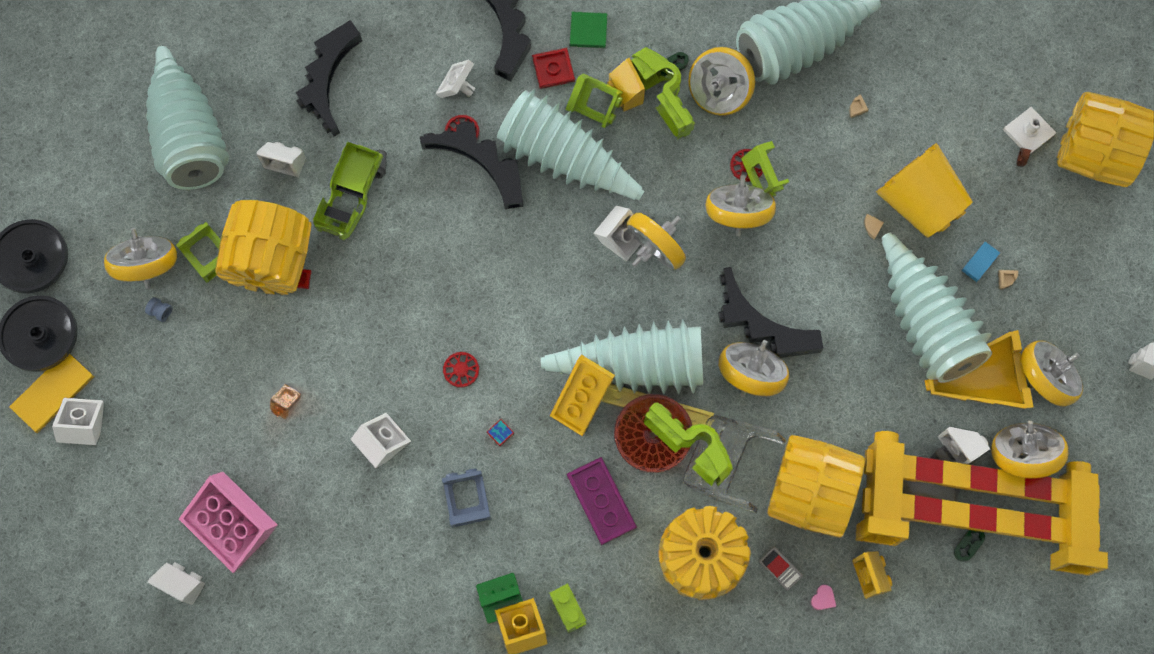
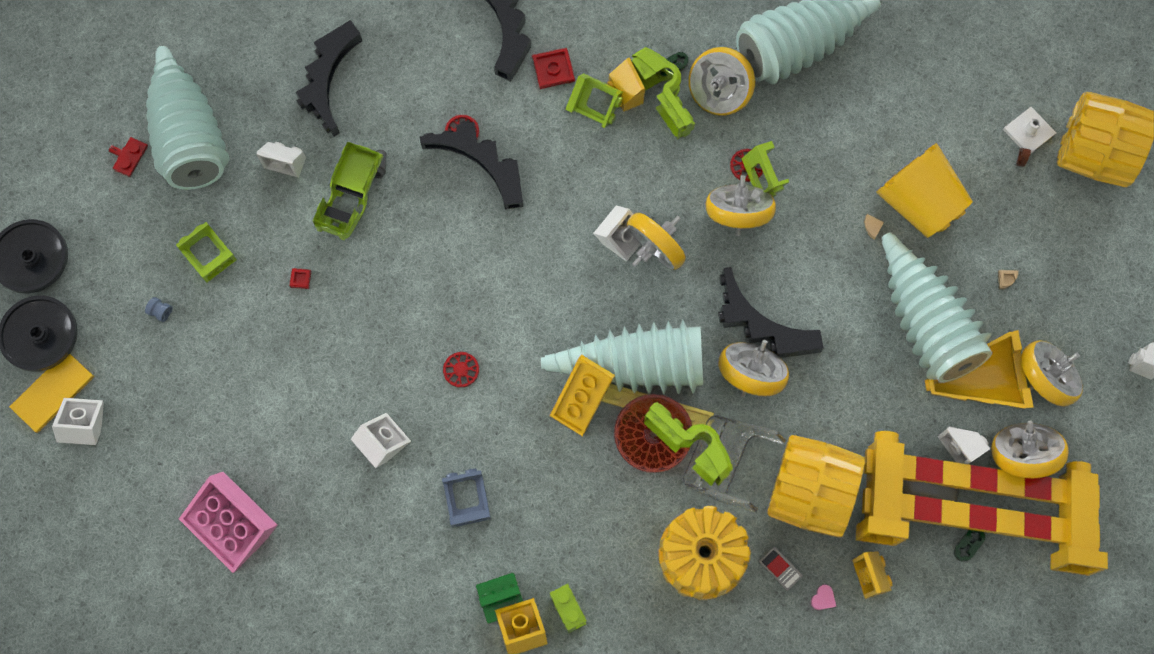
(128, 156): none -> red plate
(140, 258): wheel -> none
(177, 582): white slope -> none
(263, 247): yellow wheel -> none
(284, 401): clear orange bracket -> none
(456, 81): white tile -> none
(500, 432): tile -> none
(563, 146): light aqua cone -> none
(588, 29): green tile -> none
(601, 501): magenta tile -> none
(858, 107): tan tile -> none
(943, 454): dark grey tile -> none
(980, 261): dark azure slope -> none

